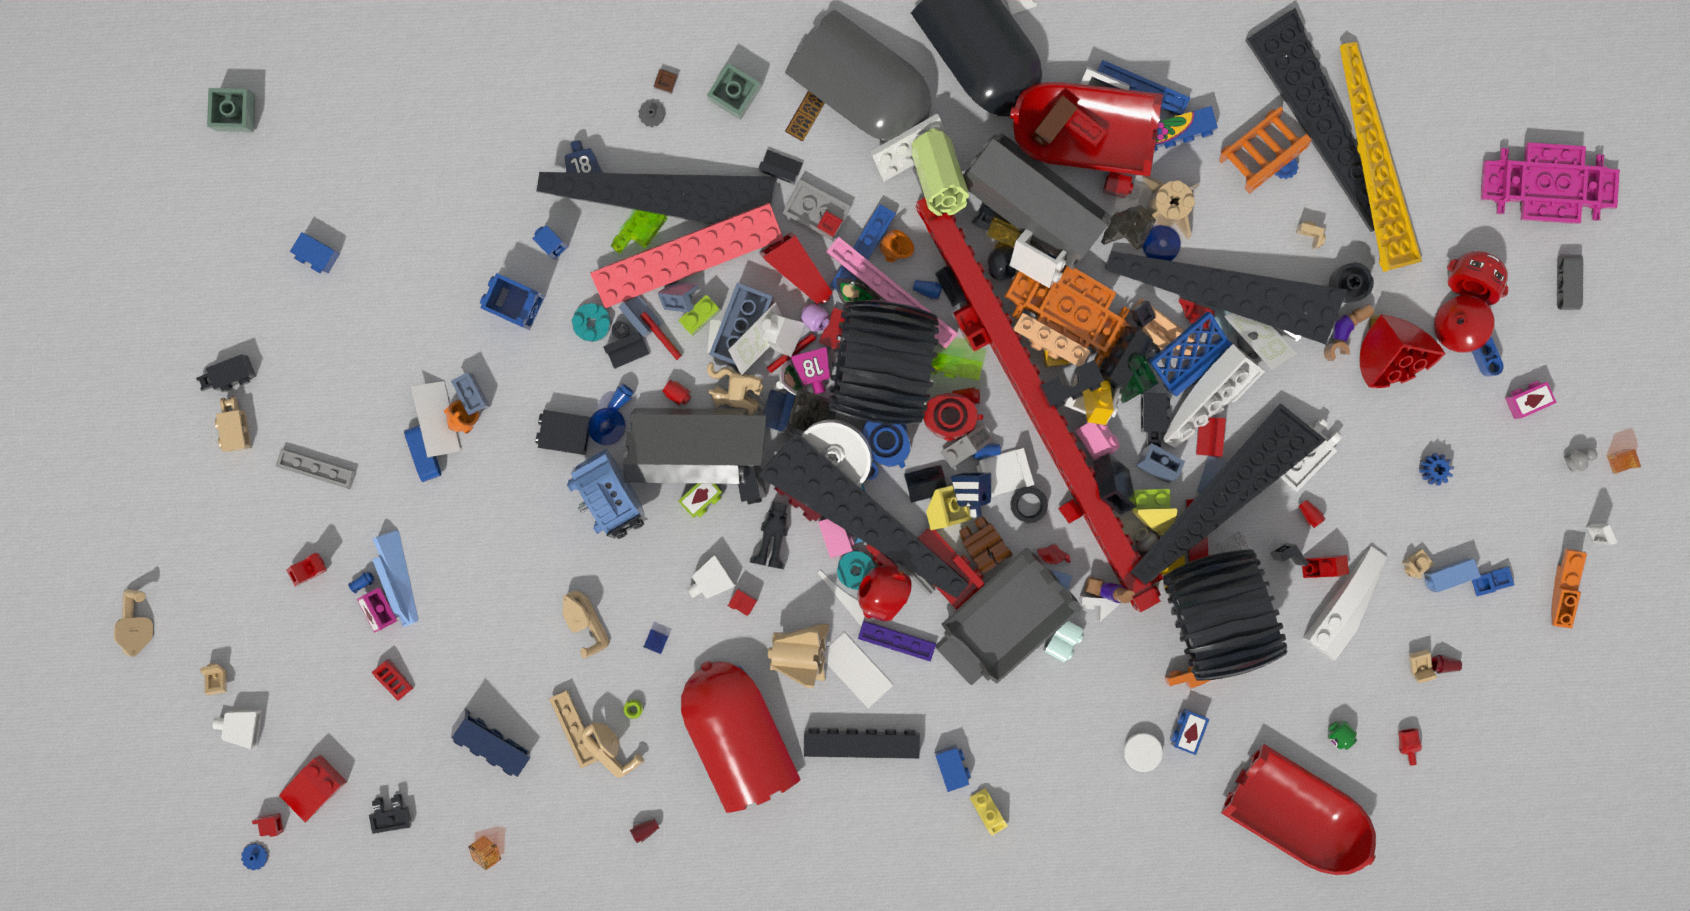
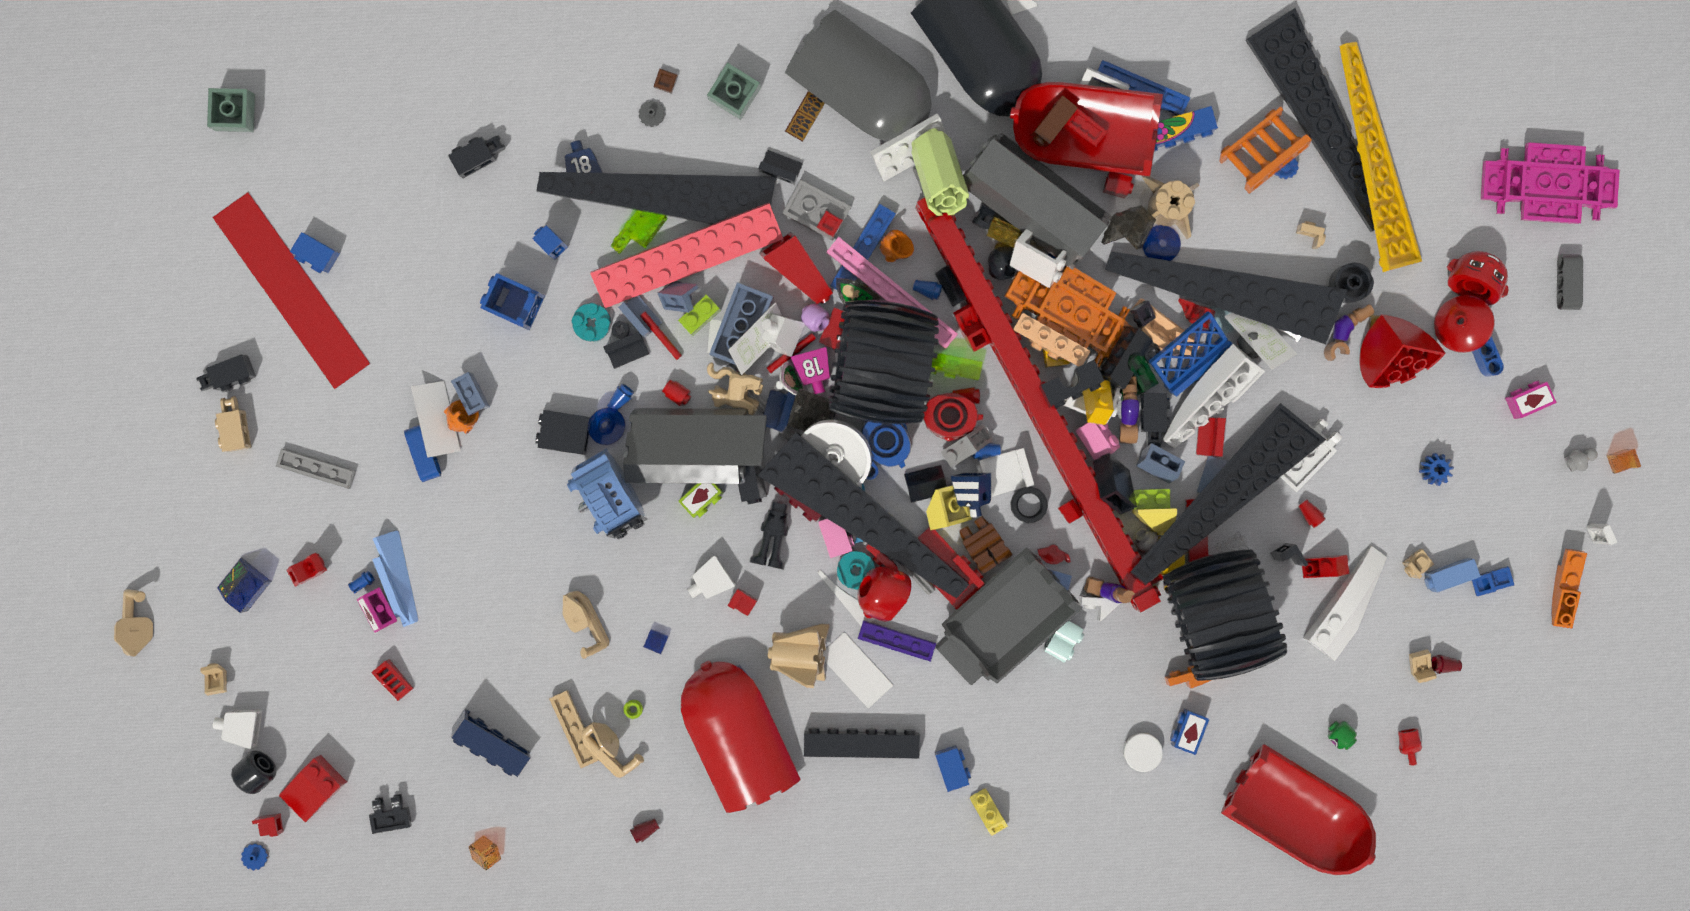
(243, 586): none -> clear blue slope
(253, 772): none -> black head
(291, 290): none -> red sticker
(475, 155): none -> black brick
(1129, 414): none -> piece

